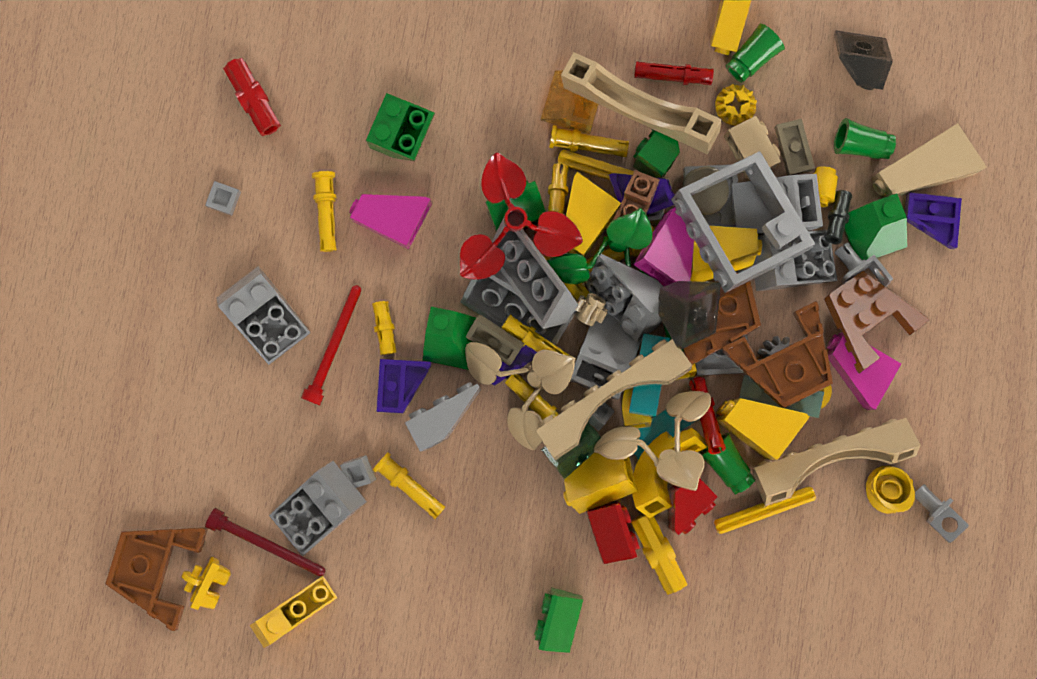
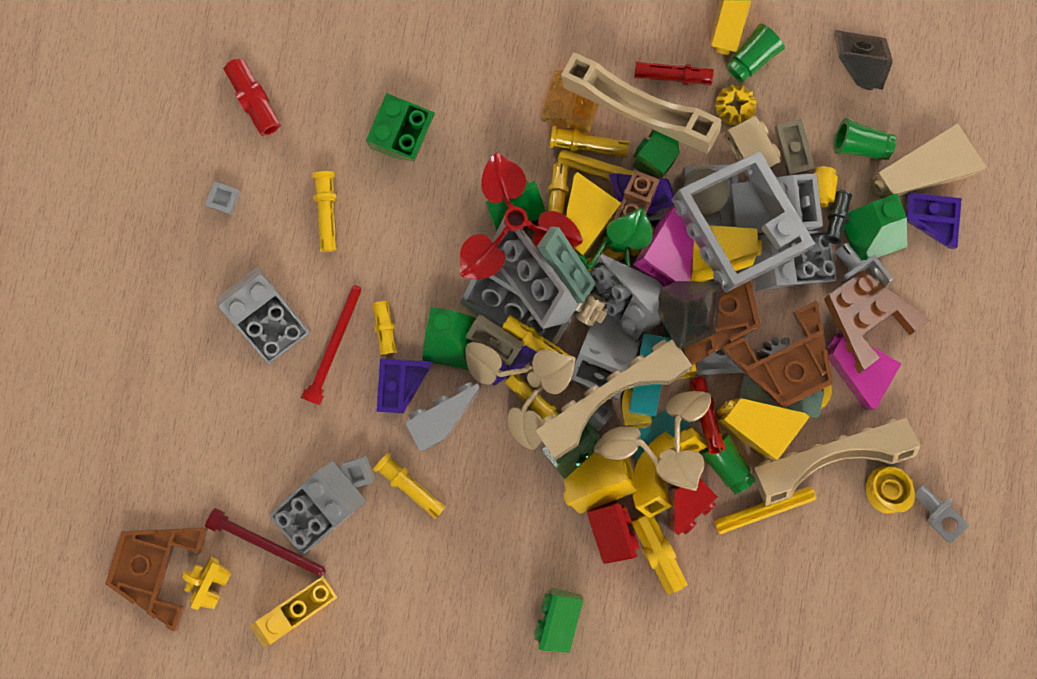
(391, 216): dark pink slope -> none
(566, 264): none -> sand green plate

